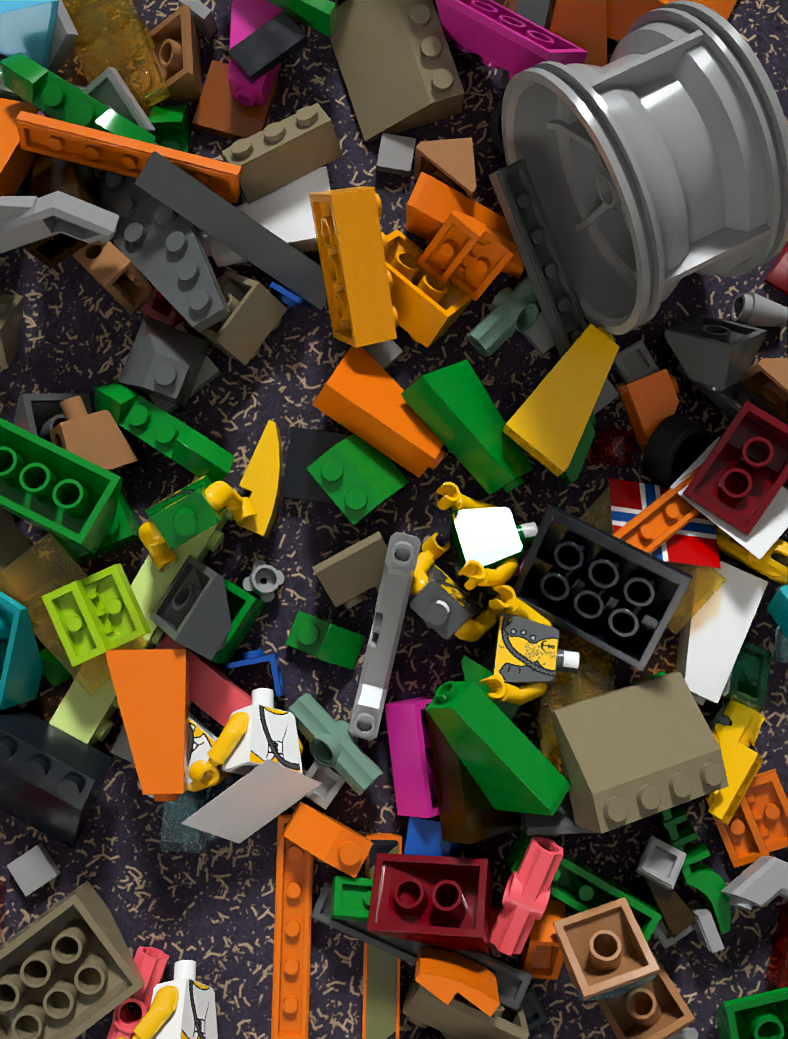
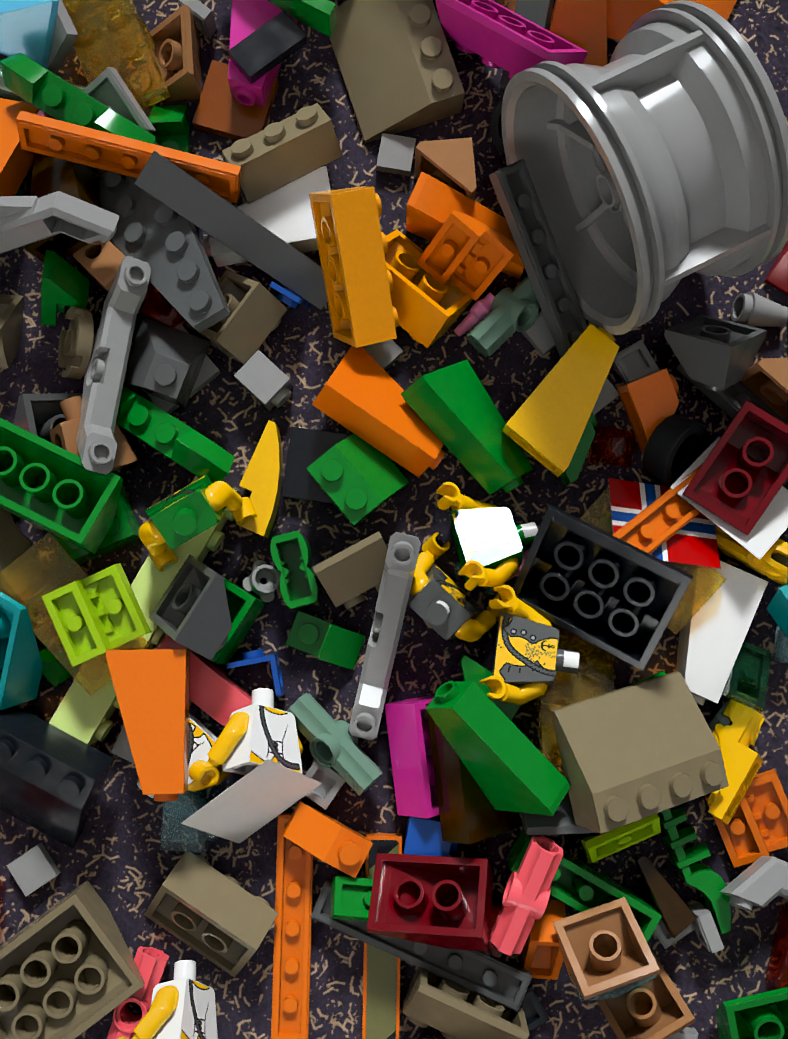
(60, 288): none -> green slope
(76, 343): none -> dark tan tile
(108, 366): none -> light grey helmet
(211, 913): none -> dark tan slope
(264, 381): none -> light grey brick
(293, 559): none -> green brick
(448, 973): orange slope -> none
(477, 313): none -> bright pink piece
(603, 845): none -> lime slope
(660, 862): light grey tile -> none

